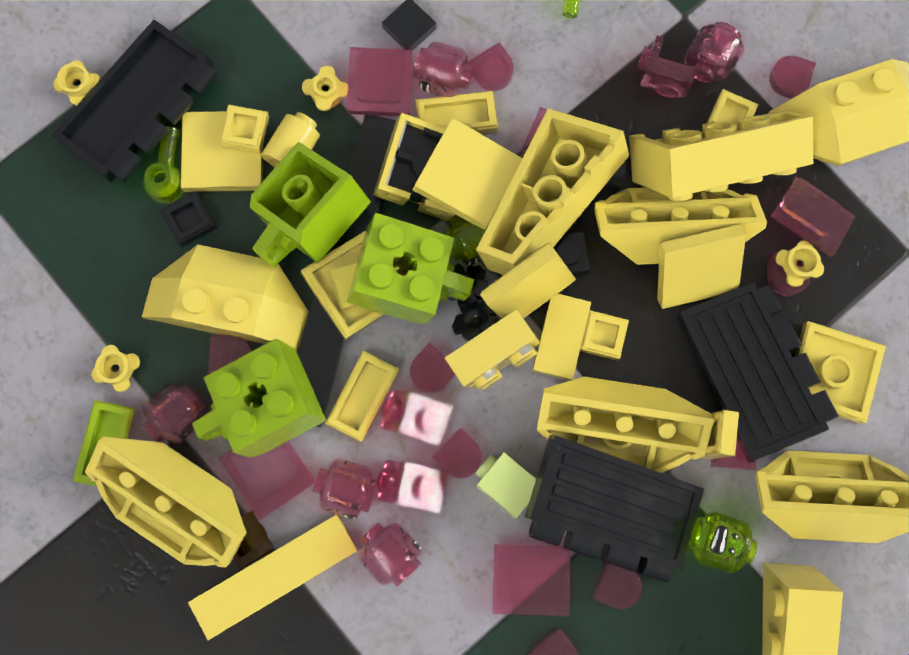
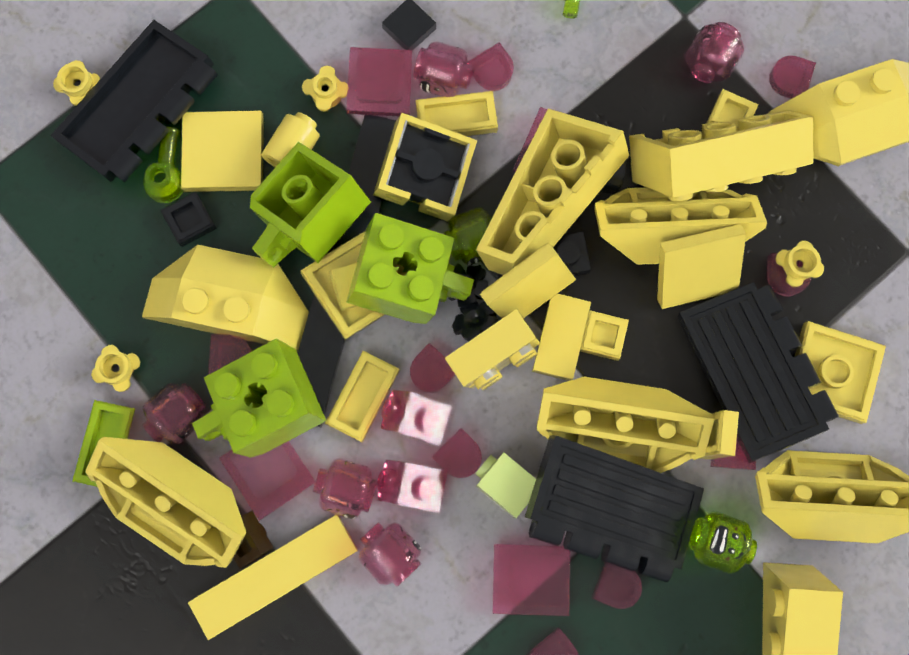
(244, 129): light yellow tile -> none
(467, 174): light yellow tile -> none
(662, 75): clear pink bracket -> none
(813, 216): clear pink piece -> none

